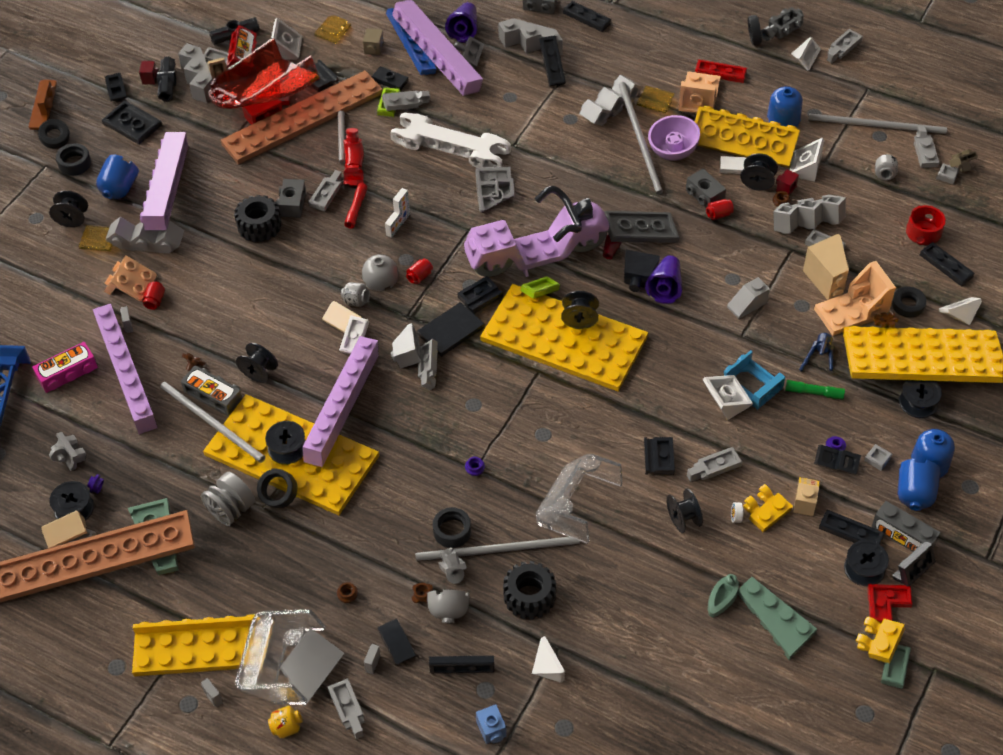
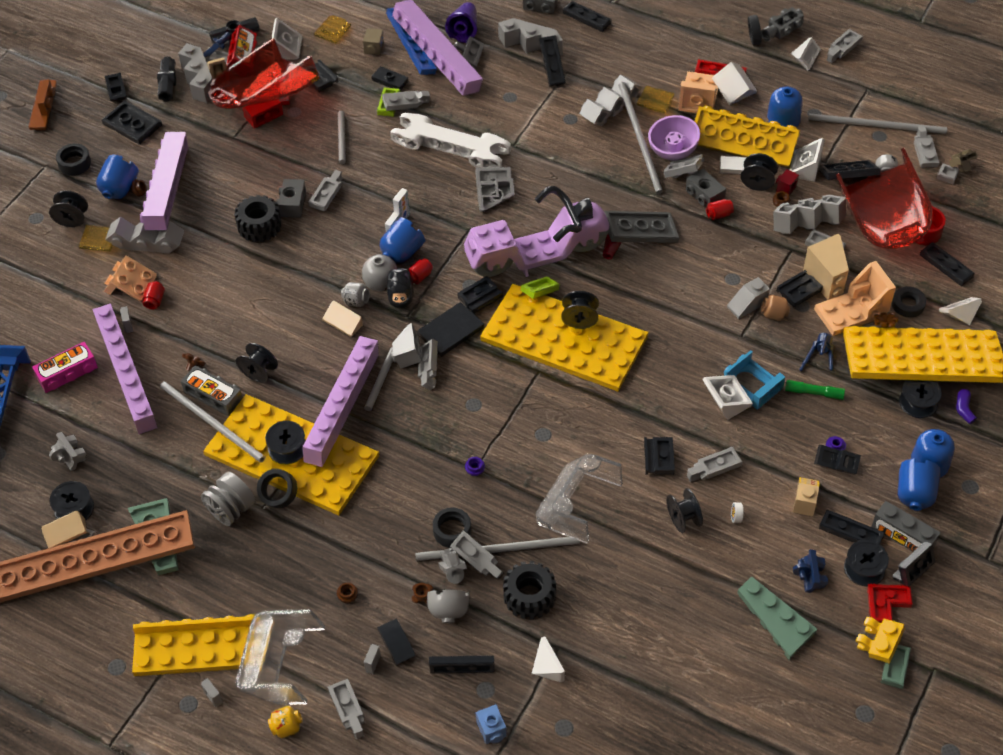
(51, 124): black tyre -> none
(95, 484): dark purple plate -> none
(138, 187): none -> reddish brown plate
(148, 72): dark red plate -> none
(219, 43): none -> dark blue piece
(301, 117): nougat plate -> none
(310, 663): light grey slope -> none
(353, 158): red piece -> none
(355, 328): white plate -> none
(358, 198): red piece -> none
(379, 381): none -> light grey bar
(400, 287): none -> black piece
(401, 241): none -> blue cylinder
(476, 554): none -> light grey hinge
(639, 268): black torso -> none
(665, 281): dark purple cone -> none
(687, 165): none -> light grey plate
(723, 595): sand green arm -> none
(733, 83): none -> white slope
(770, 512): yellow plate -> none
(775, 307): none -> medium nougat head
(799, 288): none -> black plate
(808, 570): none -> dark blue hips
(849, 169): none -> black tile
(878, 457): light grey tile -> none
(890, 206): none -> clear red windscreen
(962, 407): none -> dark purple arm

